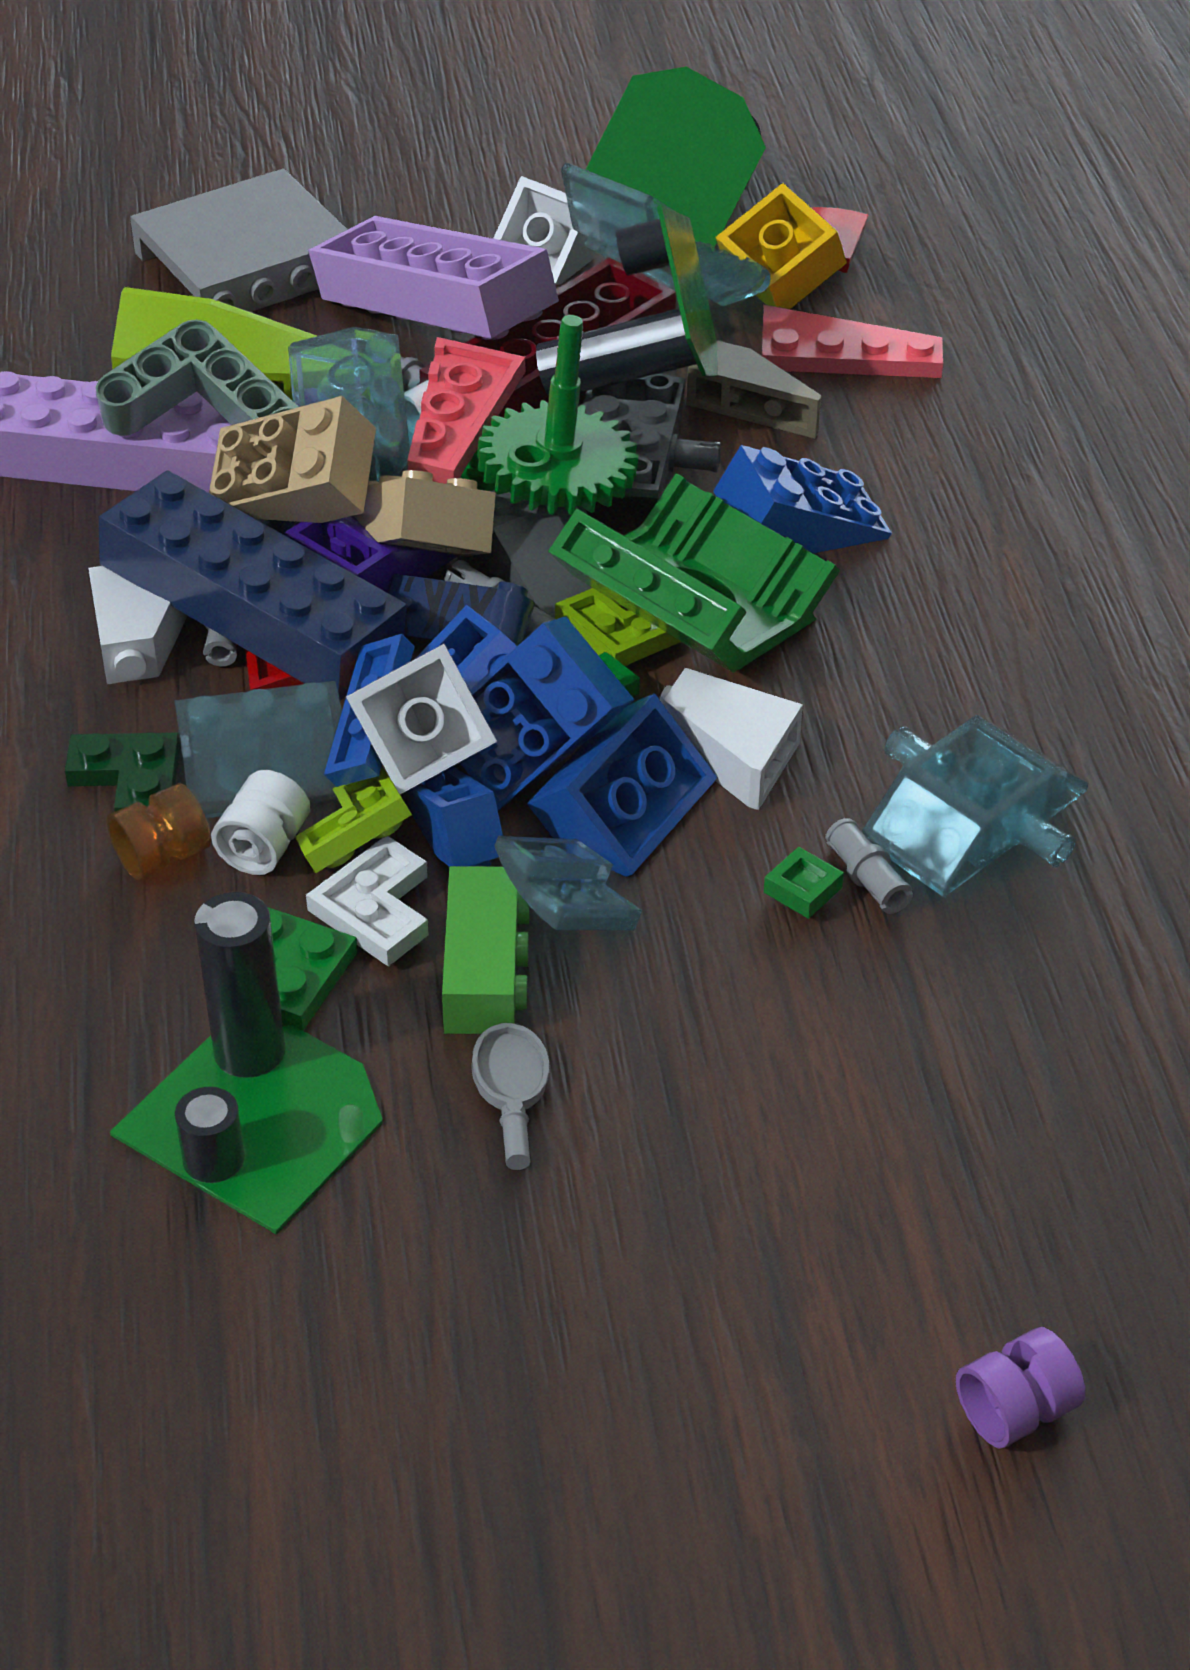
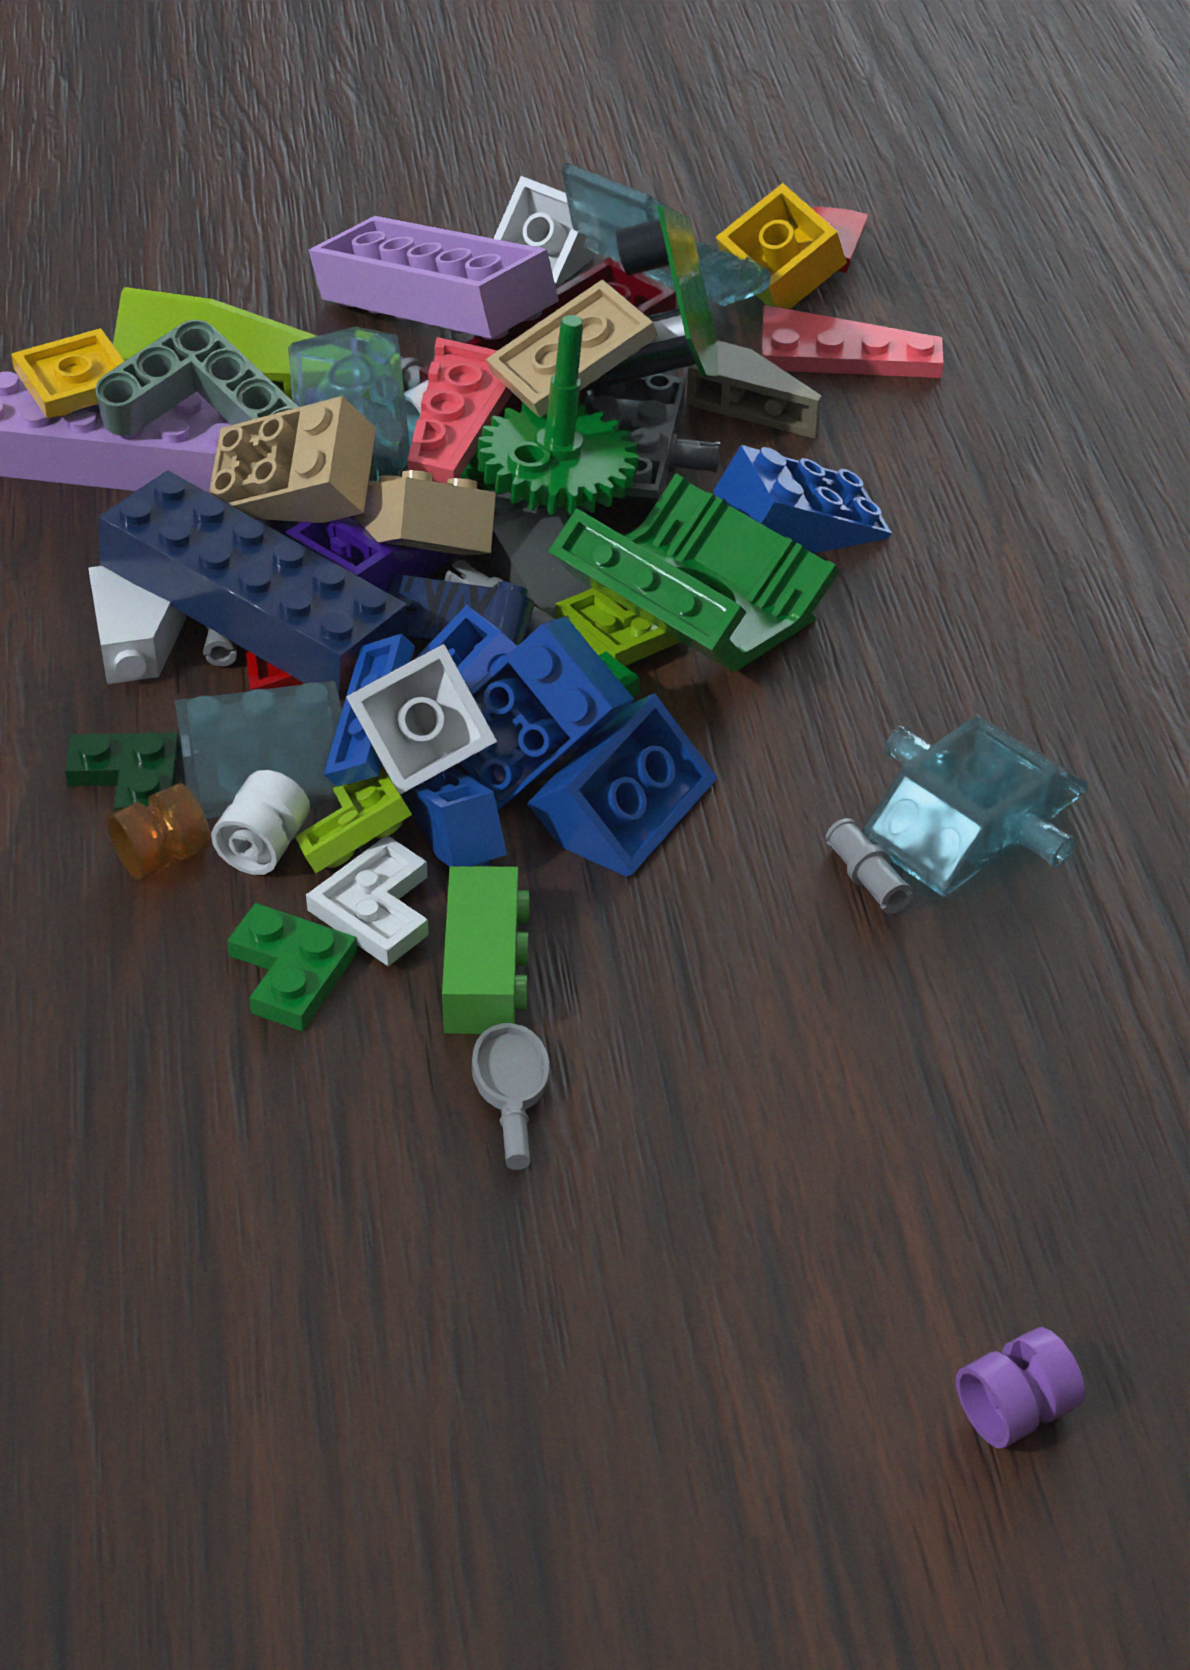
(66, 371): none -> yellow plate
(240, 240): light grey panel -> none
(260, 1103): piece -> none
(565, 883): clear light blue slope -> none
(610, 335): none -> tan plate
(682, 145): green piece -> none
(736, 730): white slope -> none
(803, 882): green plate -> none

